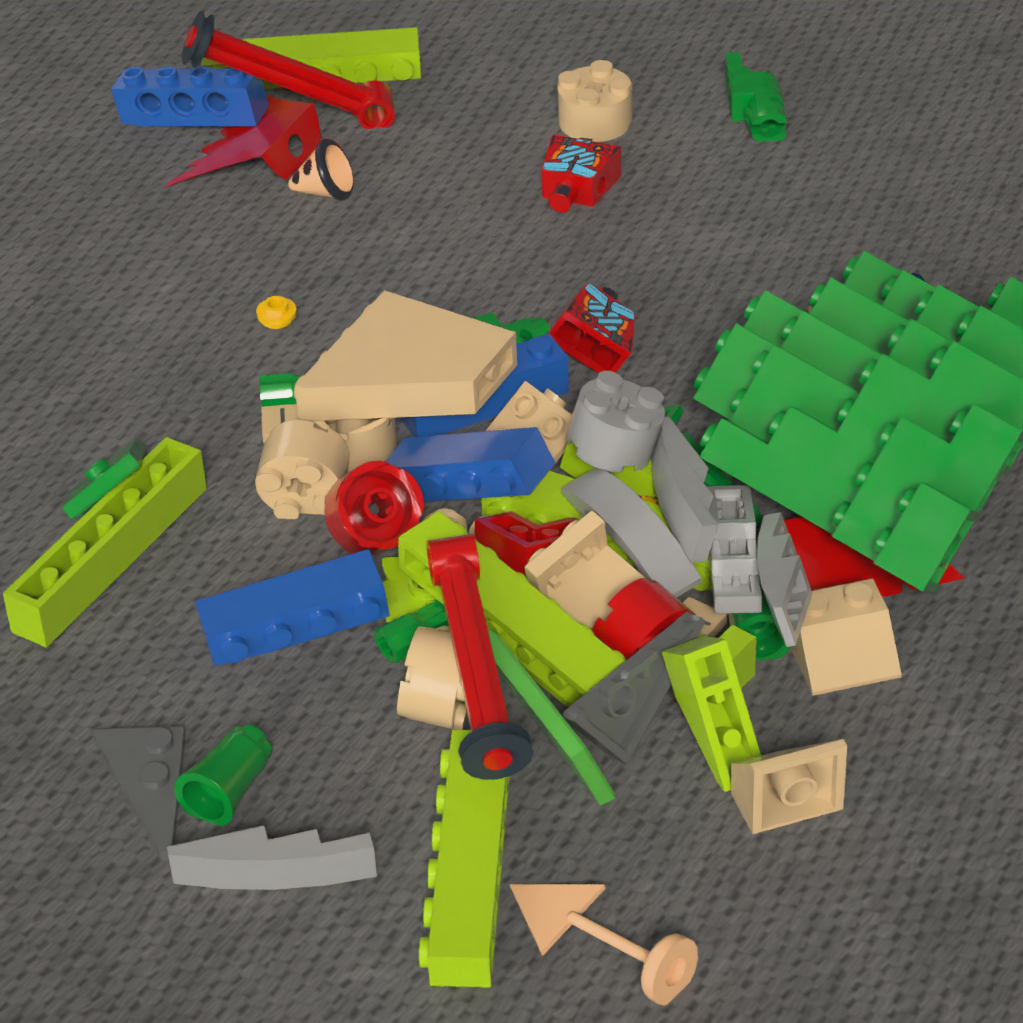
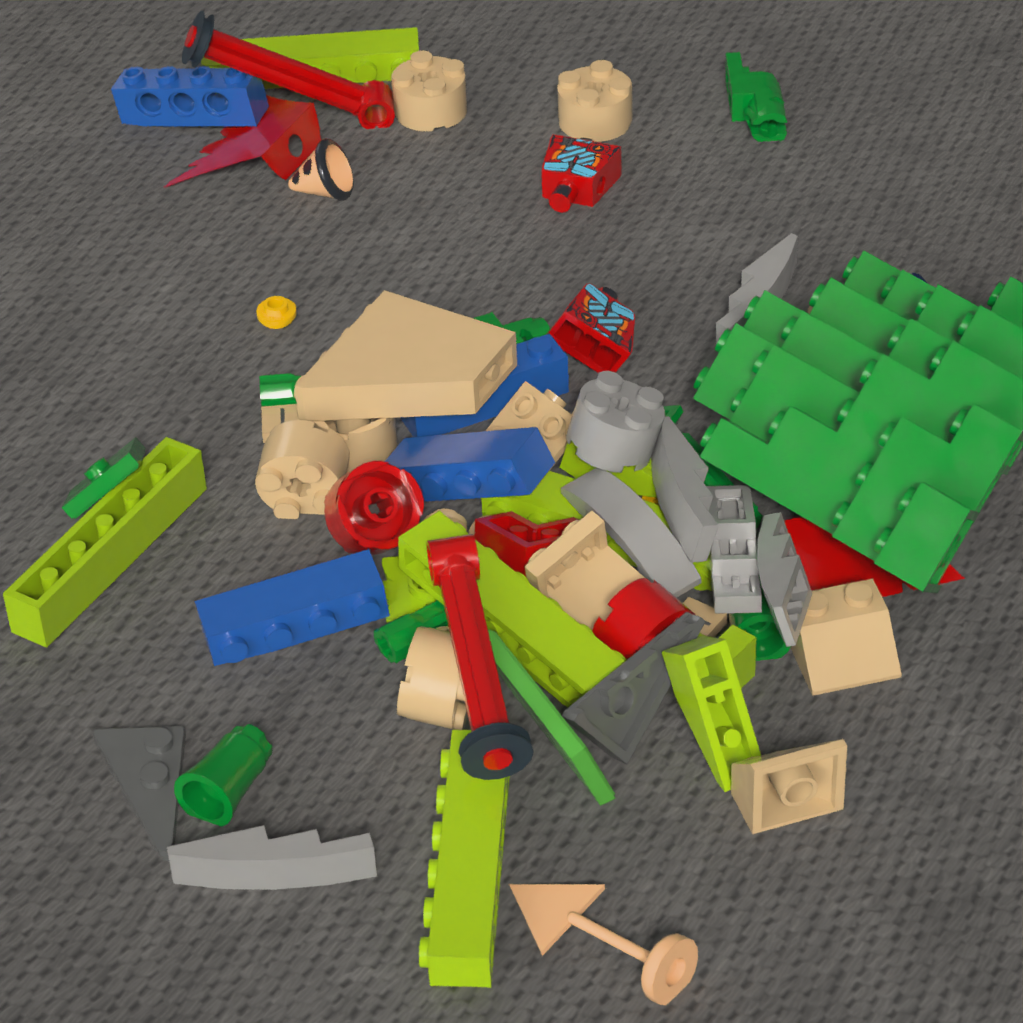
(429, 92): none -> tan brick
(768, 273): none -> light grey slope

